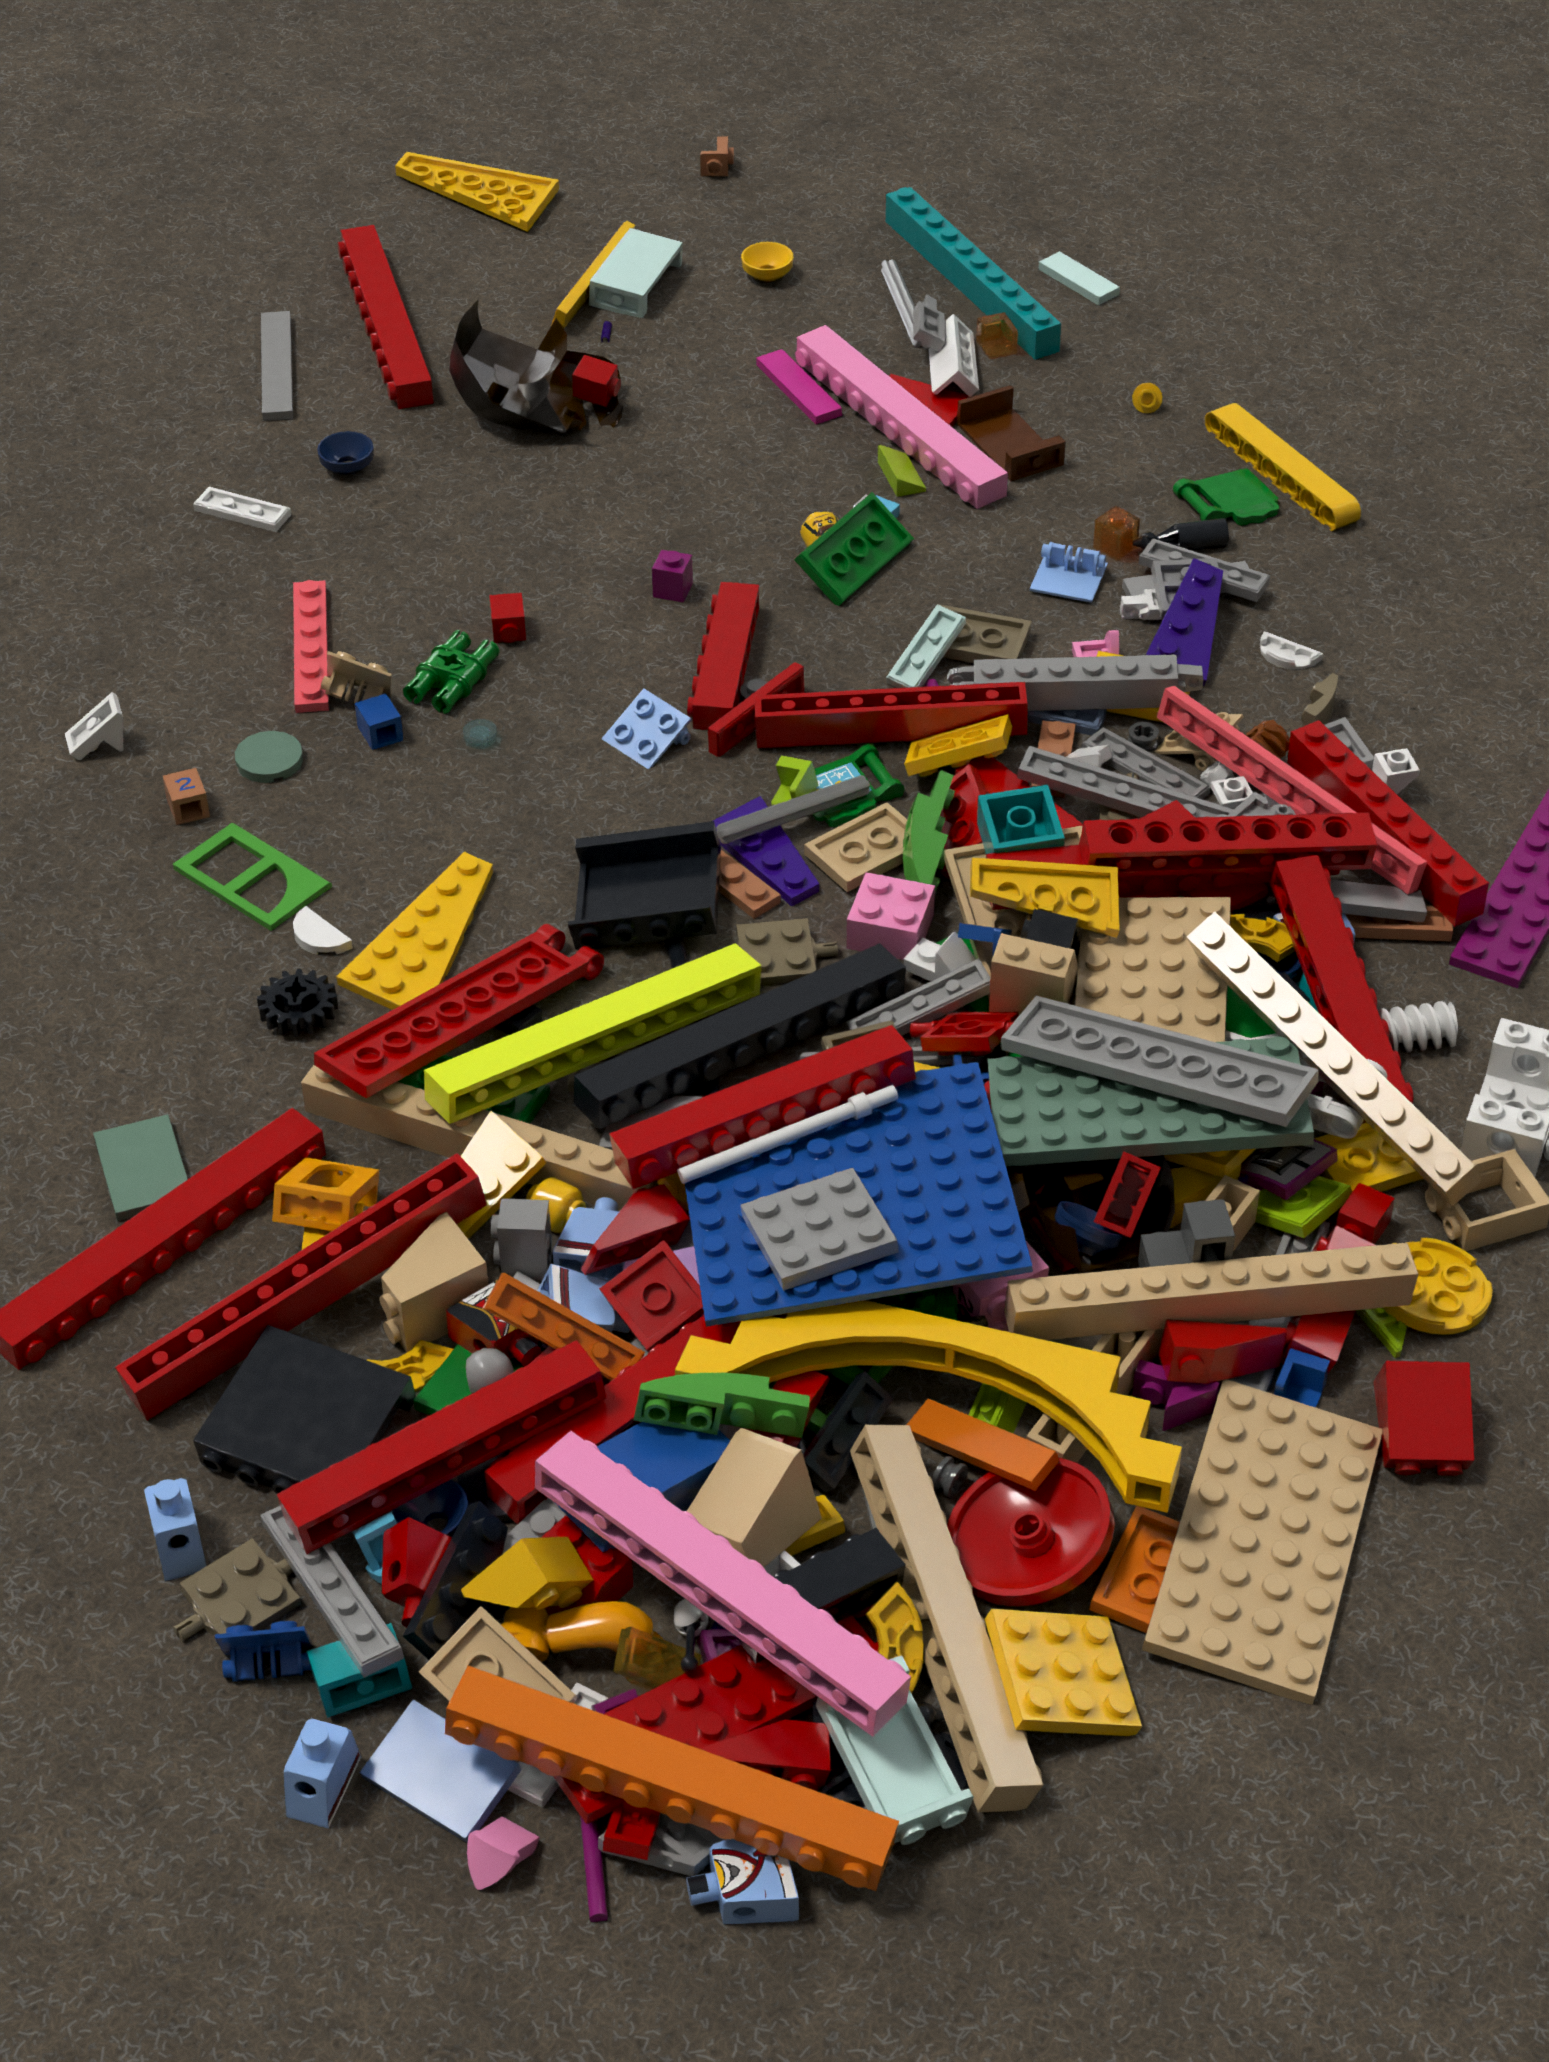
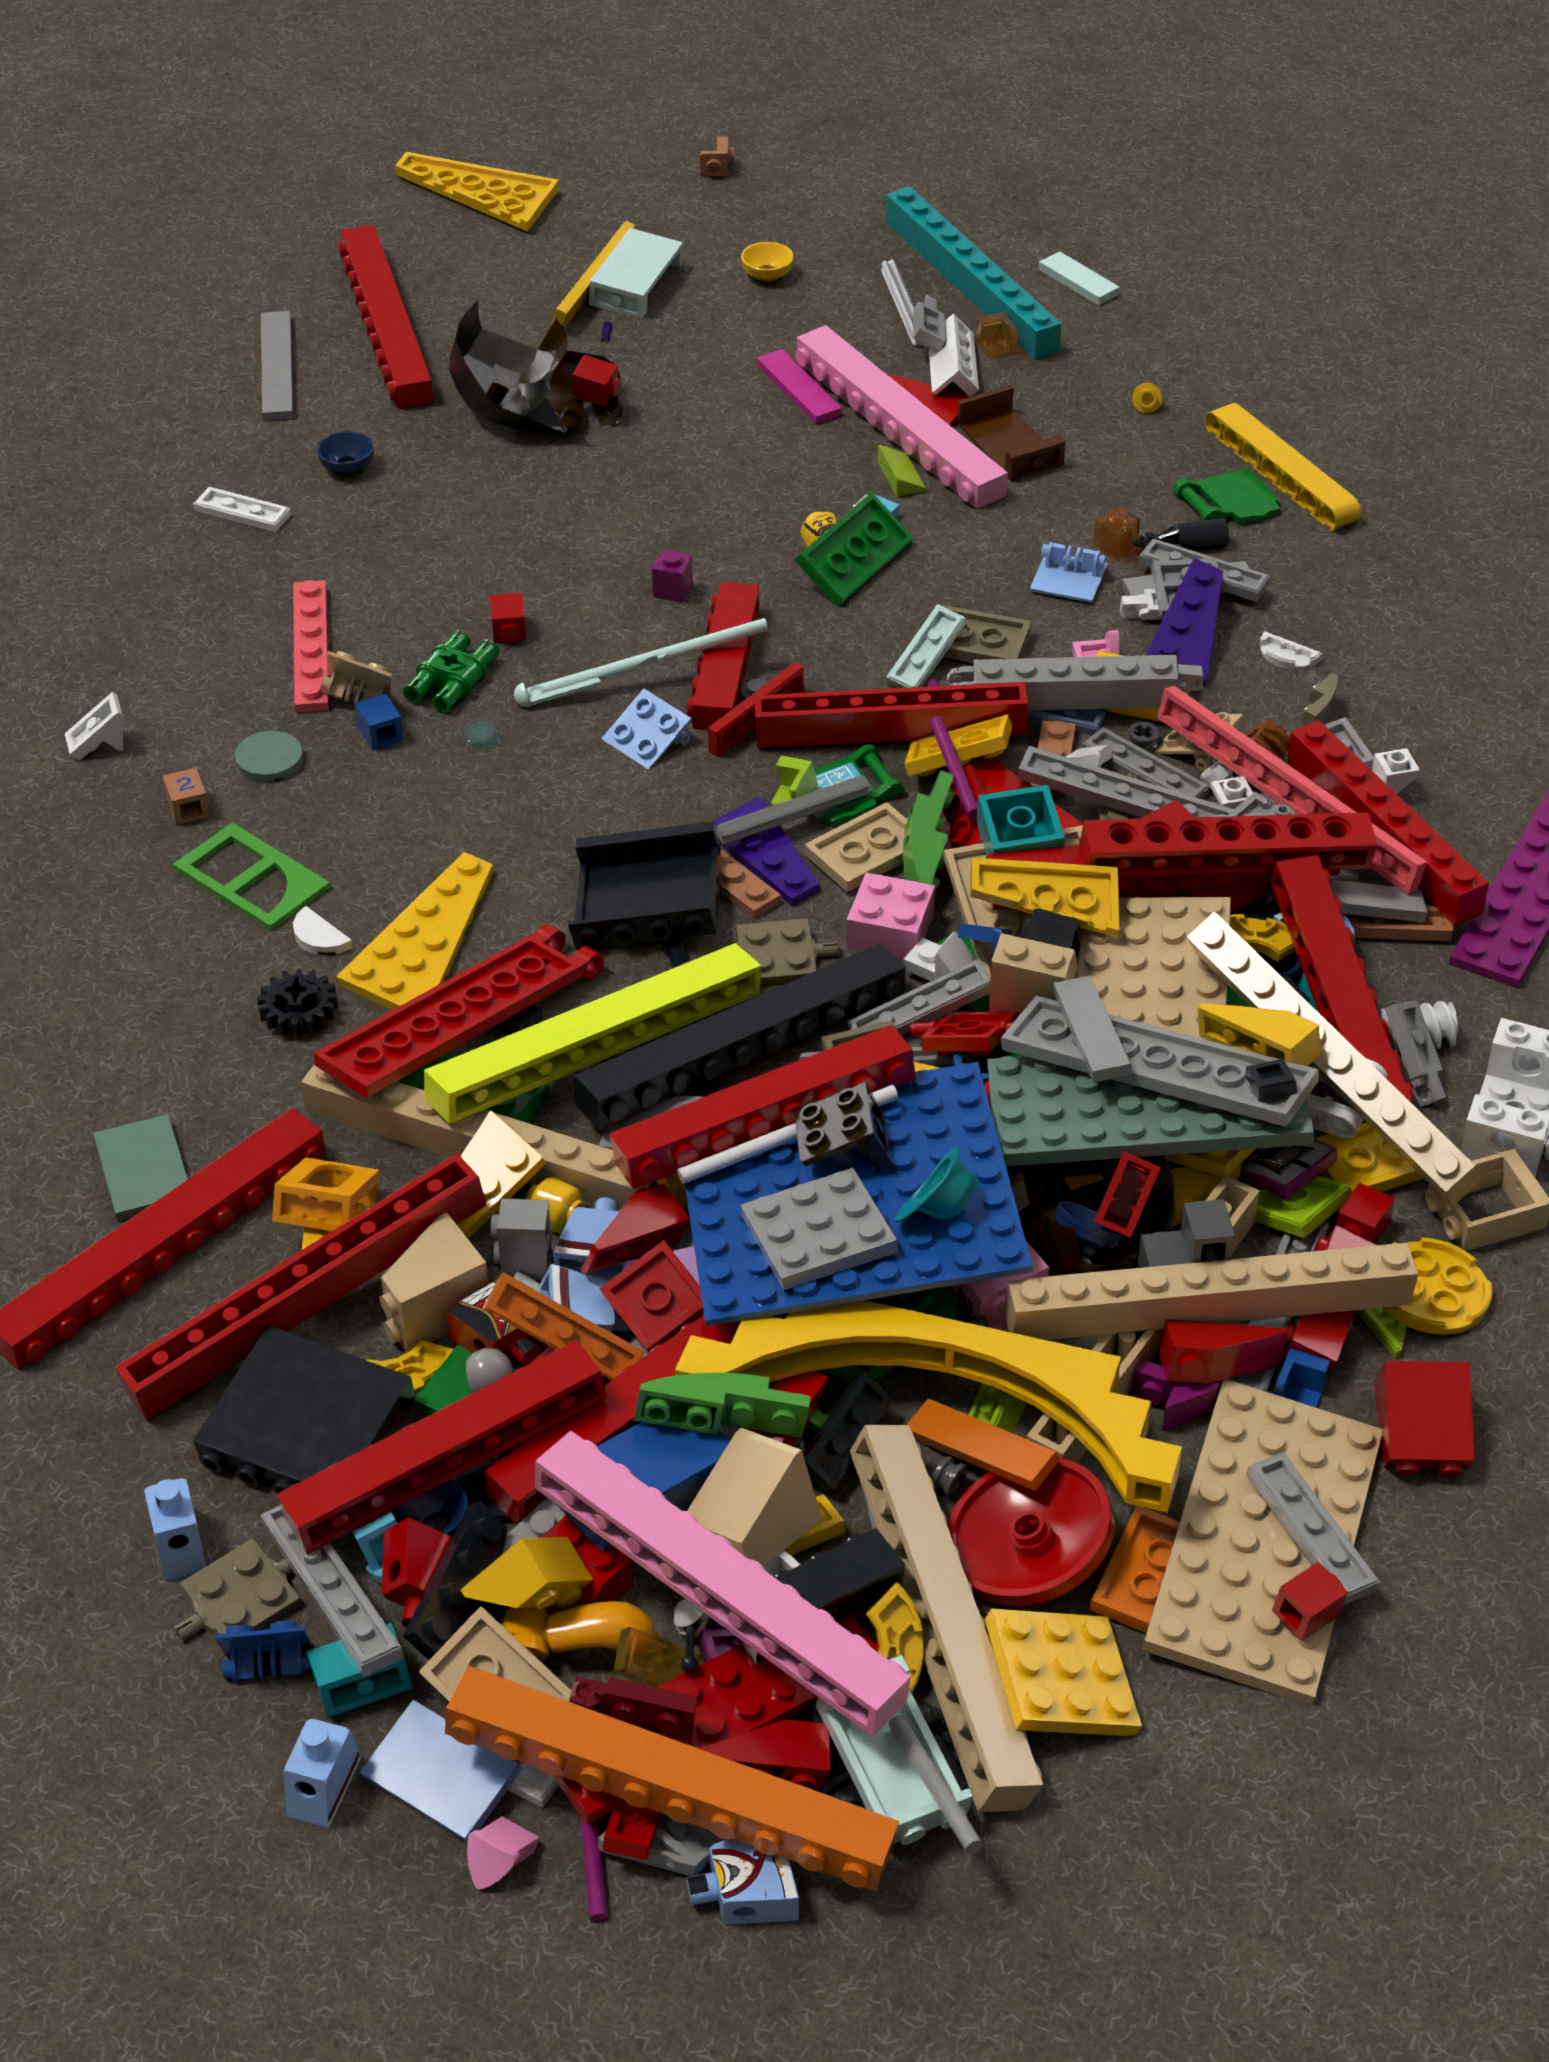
(591, 678): none -> light aqua bar
(637, 1703): none -> dark red hinge
(843, 1123): none -> dark brown bracket
(936, 1785): none -> light grey bar
(944, 1192): none -> teal piece
(954, 766): none -> magenta bar
(1092, 1029): none -> light grey tile
(1261, 1031): none -> yellow slope
(1271, 1079): none -> black tile
(1310, 1601): none -> red brick
(1311, 1524): none -> light grey tile
(1416, 1051): none -> light grey hinge

